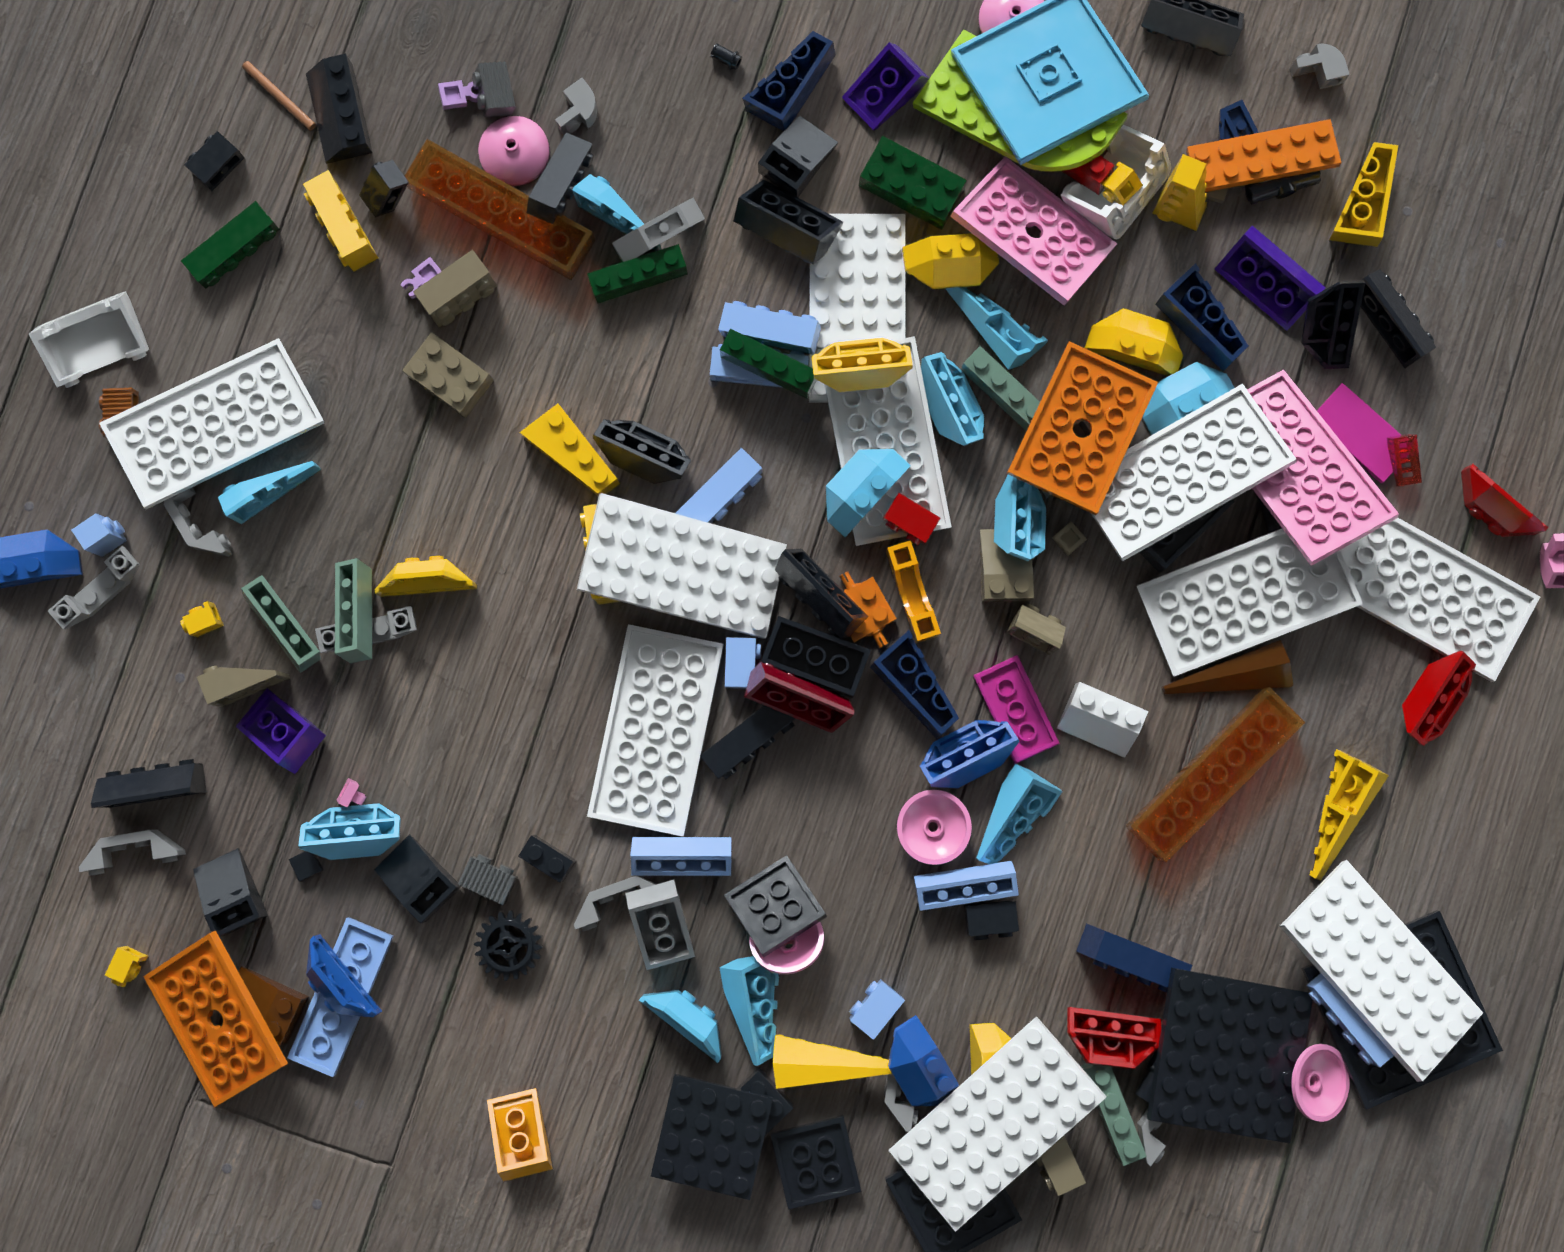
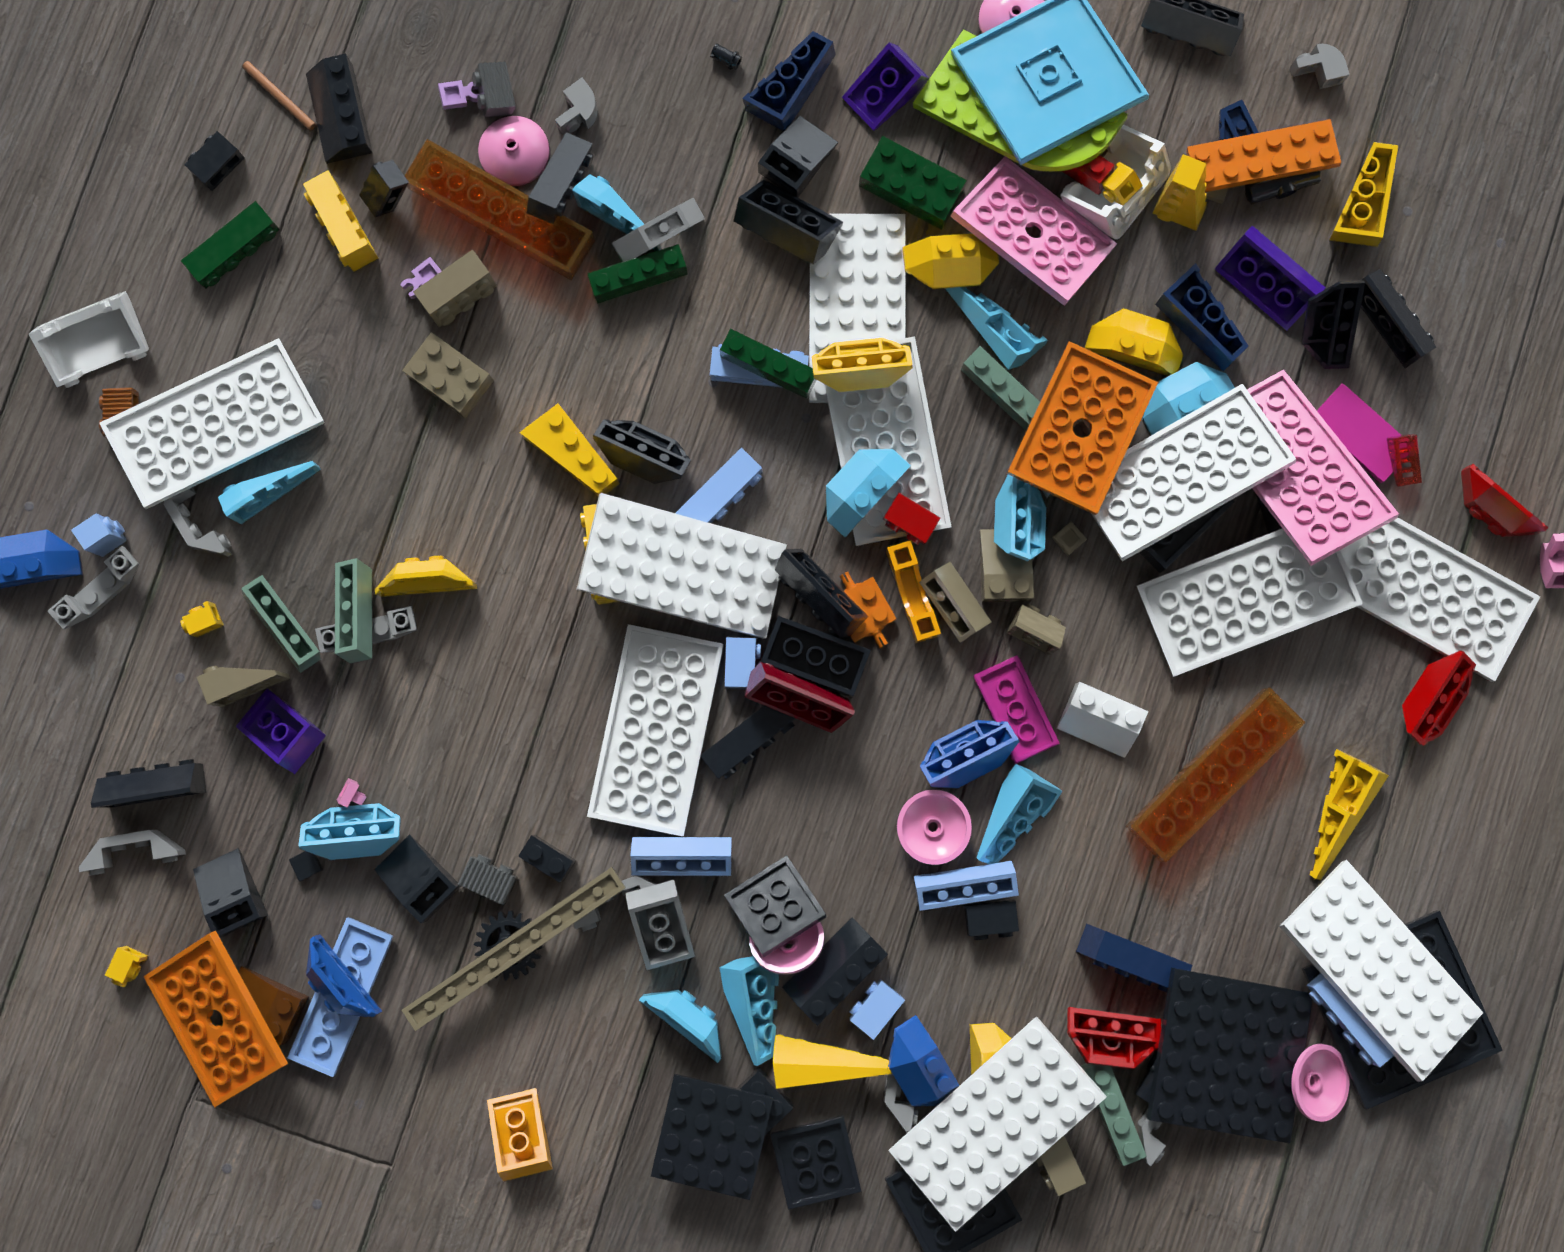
(513, 948): none -> dark tan plate
(771, 327): light blue brick -> none
(836, 972): none -> black slope
(912, 681): dark blue wedge -> none
(951, 400): medium azure wedge -> none
(955, 602): none -> dark tan brick
(1254, 670): reddish brown wedge -> none

